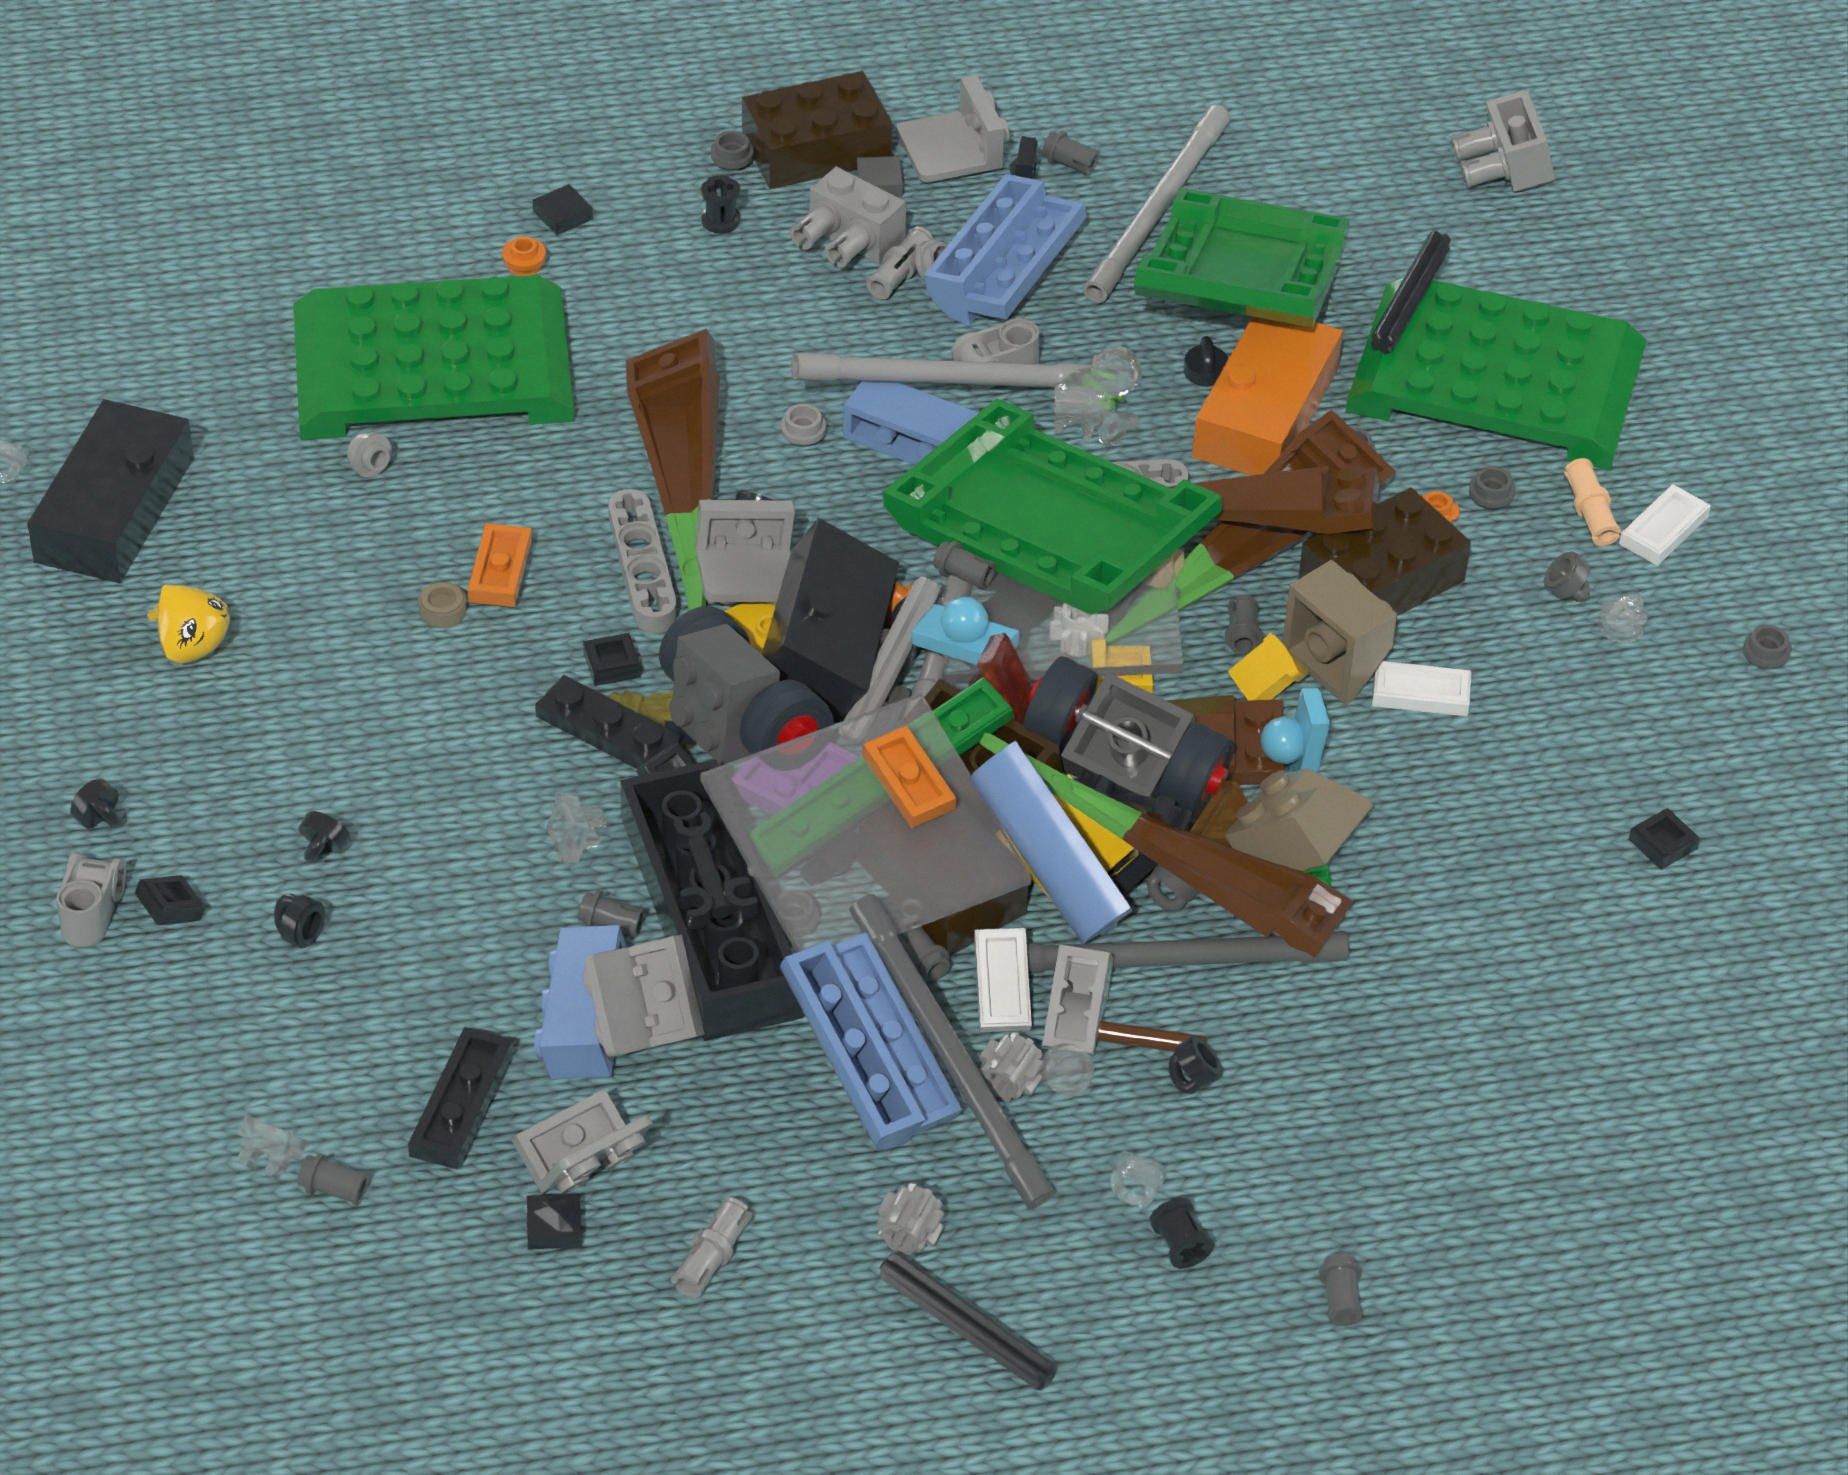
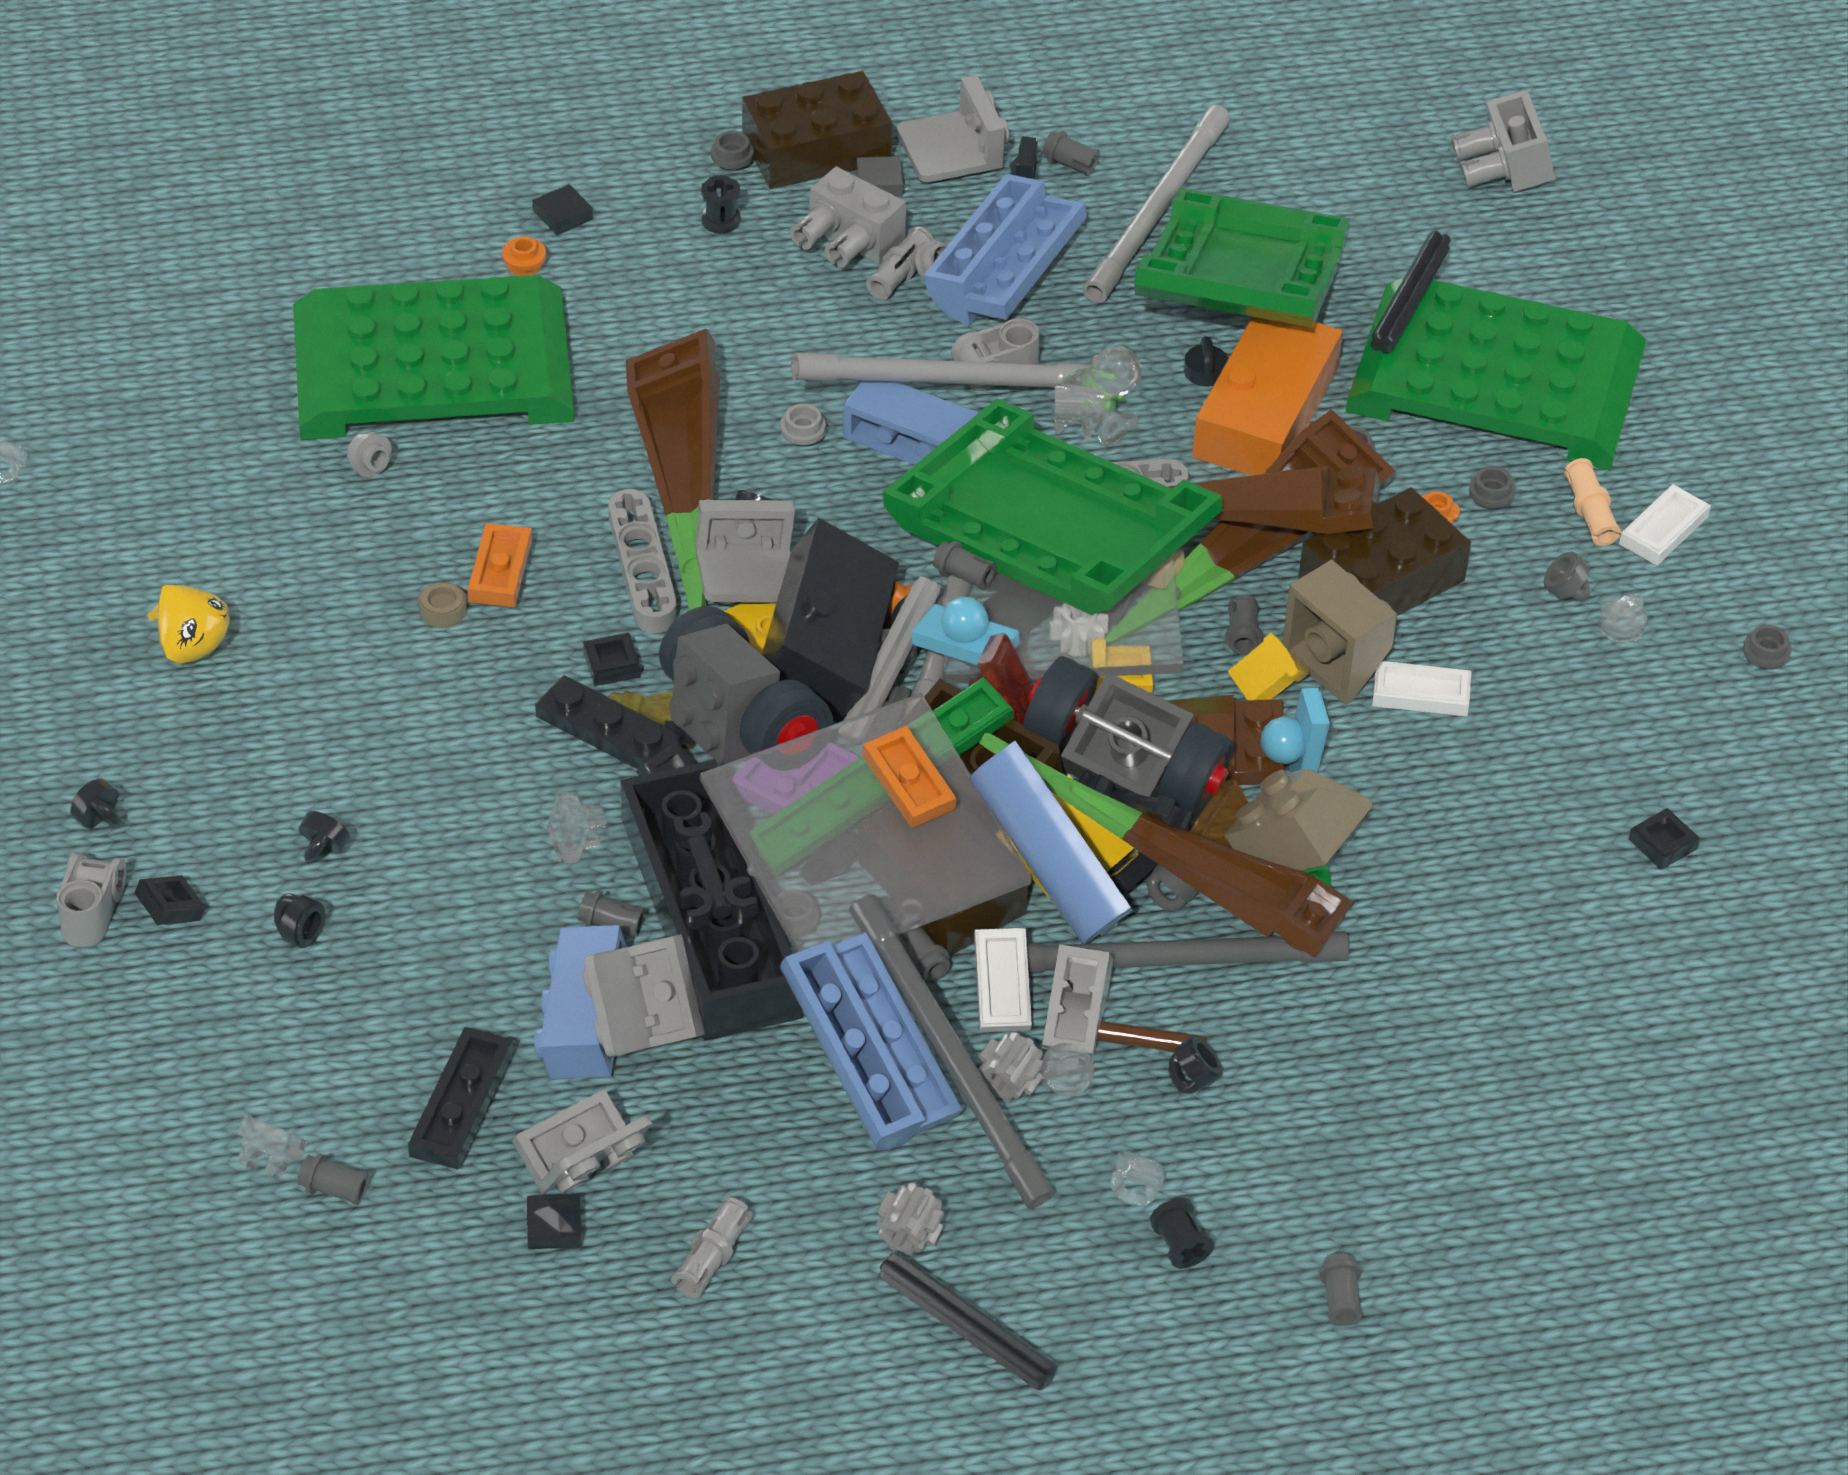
(111, 491): black brick -> none

